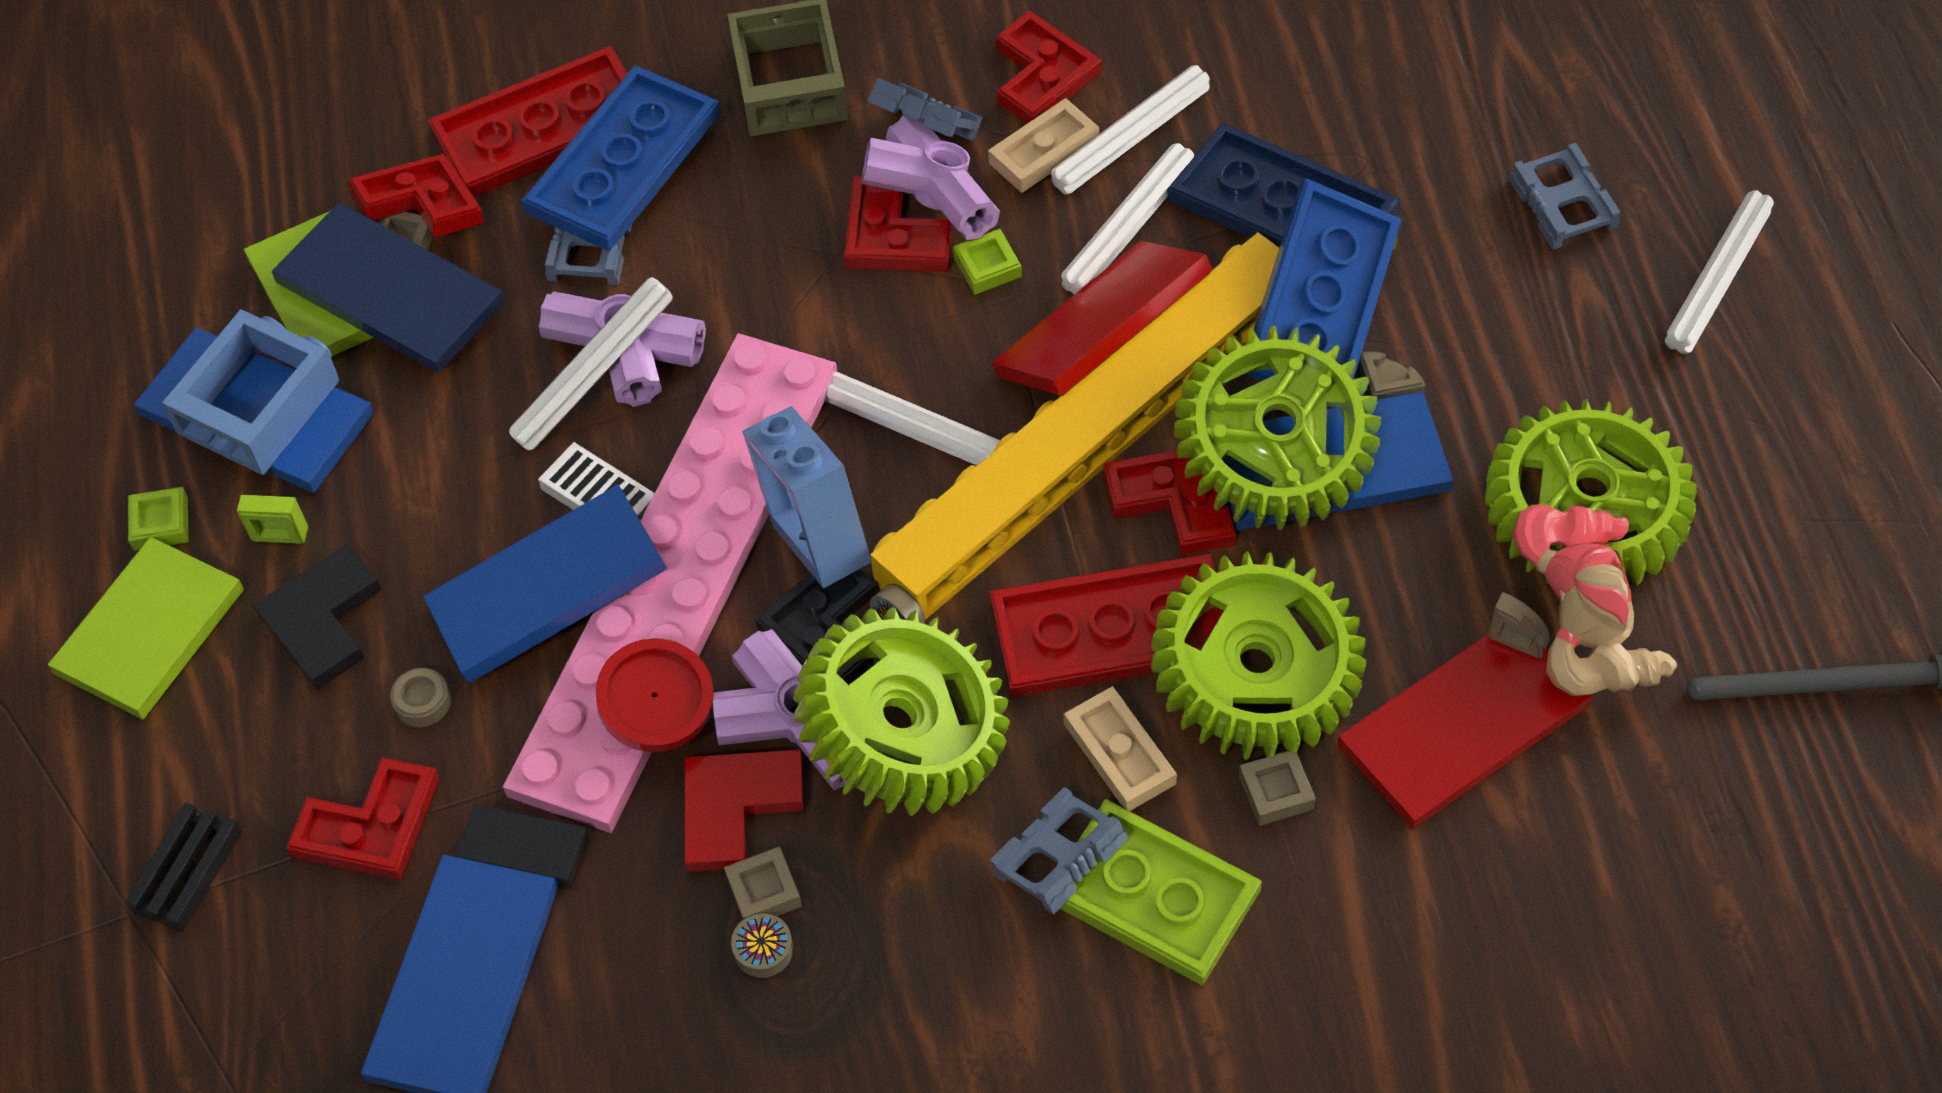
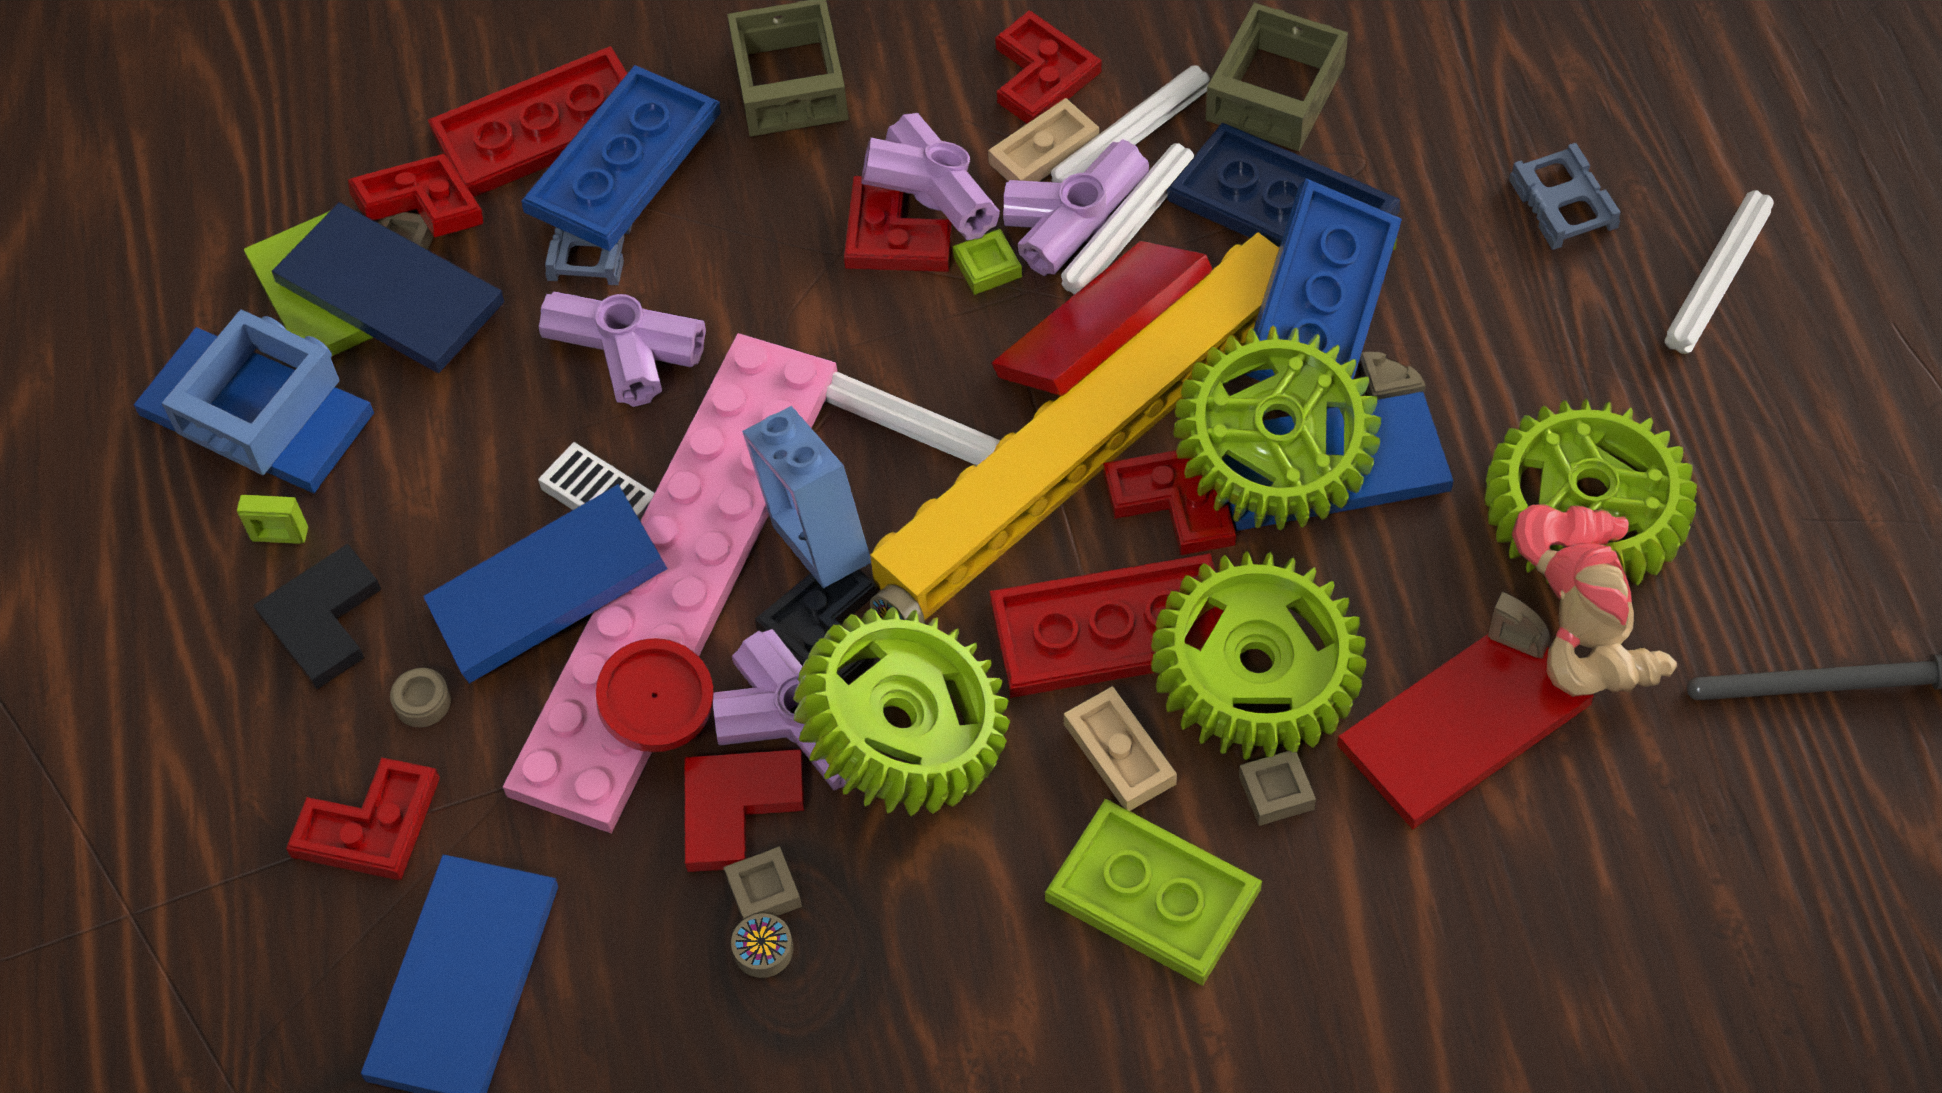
(146, 627): lime tile -> none
(158, 515): lime tile -> none
(175, 861): black tile -> none
(523, 843): black tile -> none
(590, 364): white axle -> none
(916, 105): sand blue piece -> none
(1072, 857): sand blue piece -> none
(1073, 210): none -> lavender piece
(1264, 111): none -> olive window

